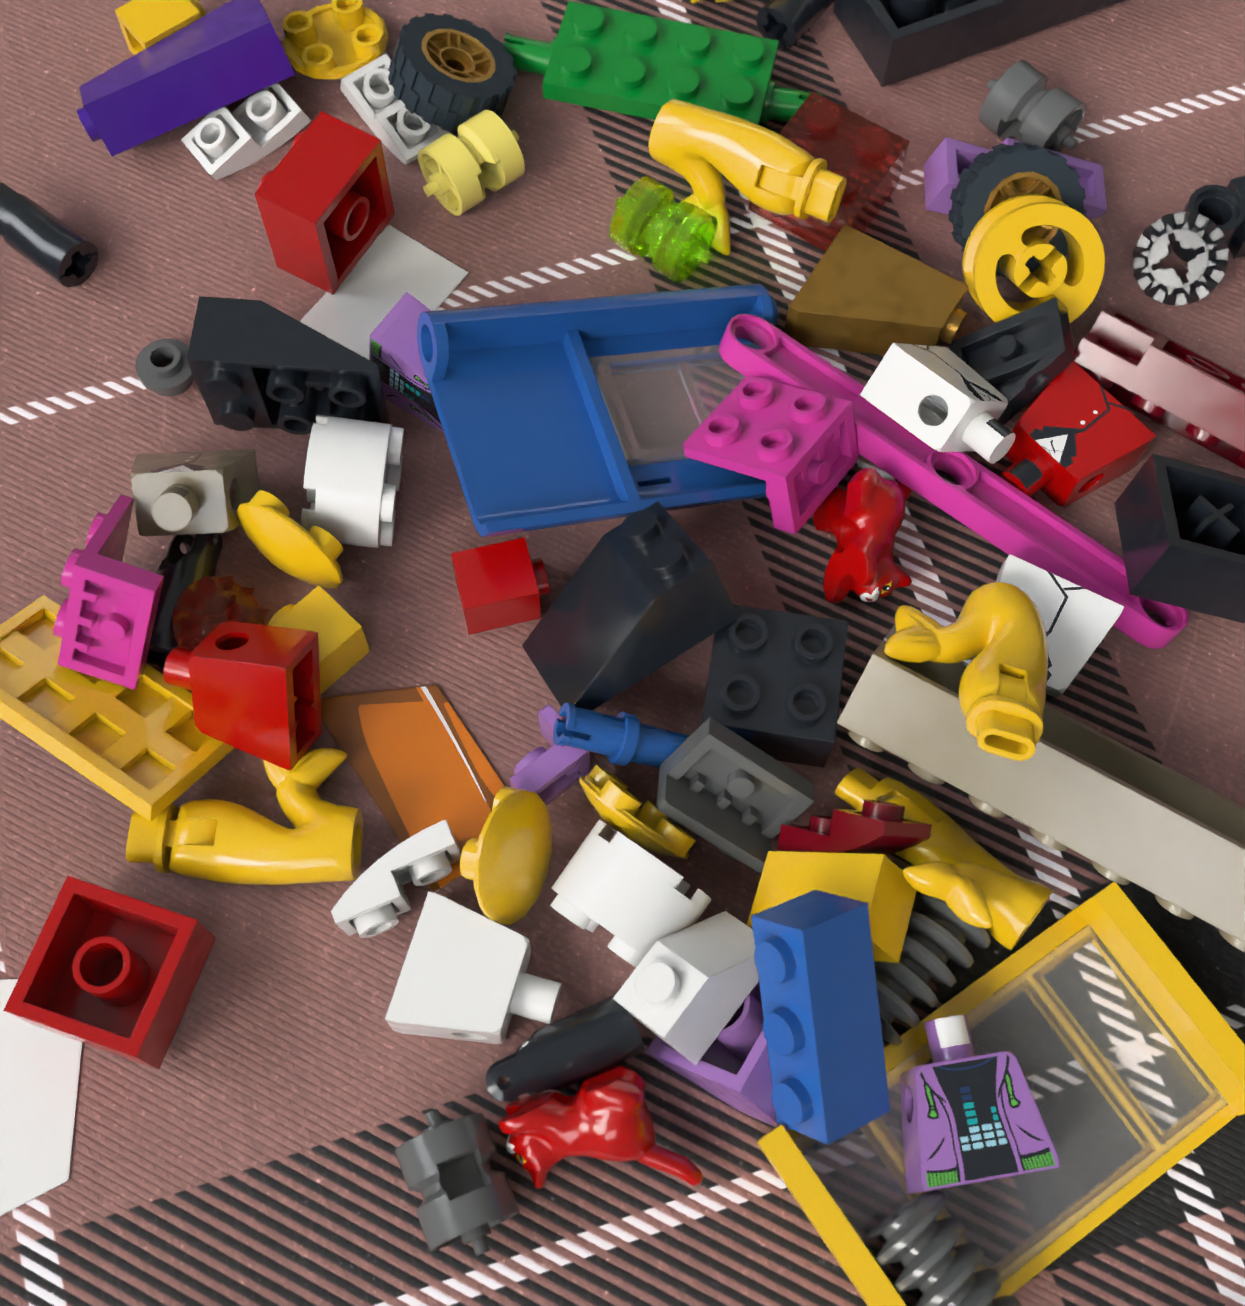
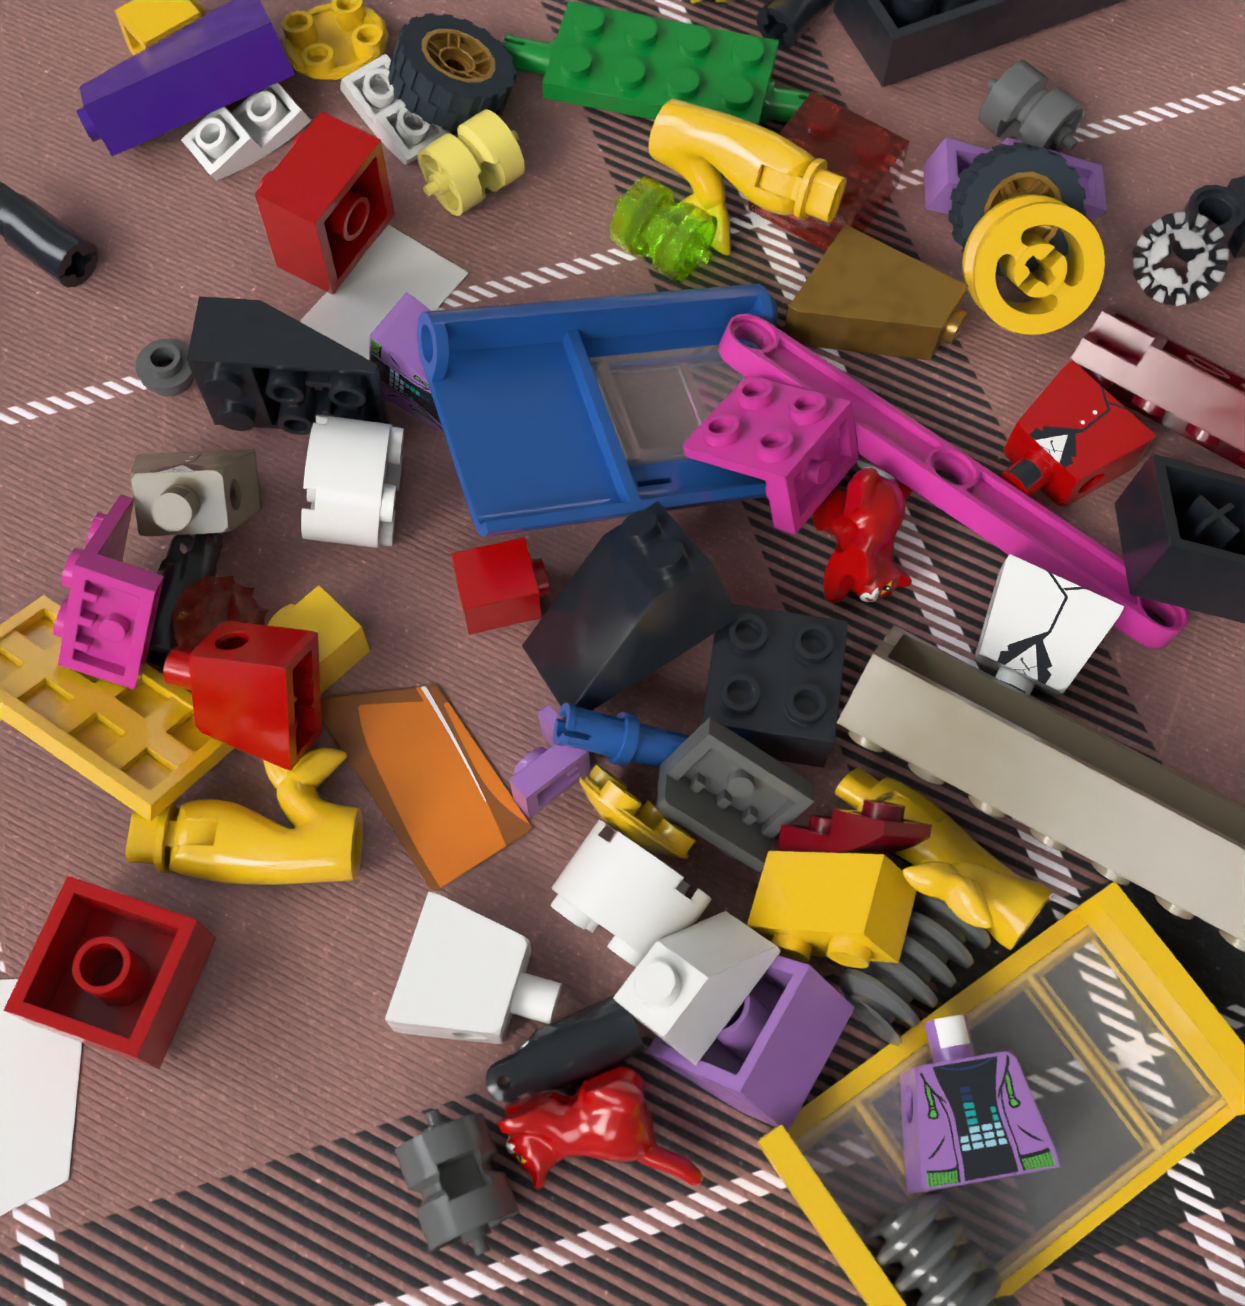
(288, 545): yellow dish -> none
(378, 894): white slope -> none
(510, 855): yellow dish -> none
(821, 1014): blue brick -> none
(940, 400): white torso -> none
(1007, 679): yellow piece -> none
(1020, 352): black wing -> none

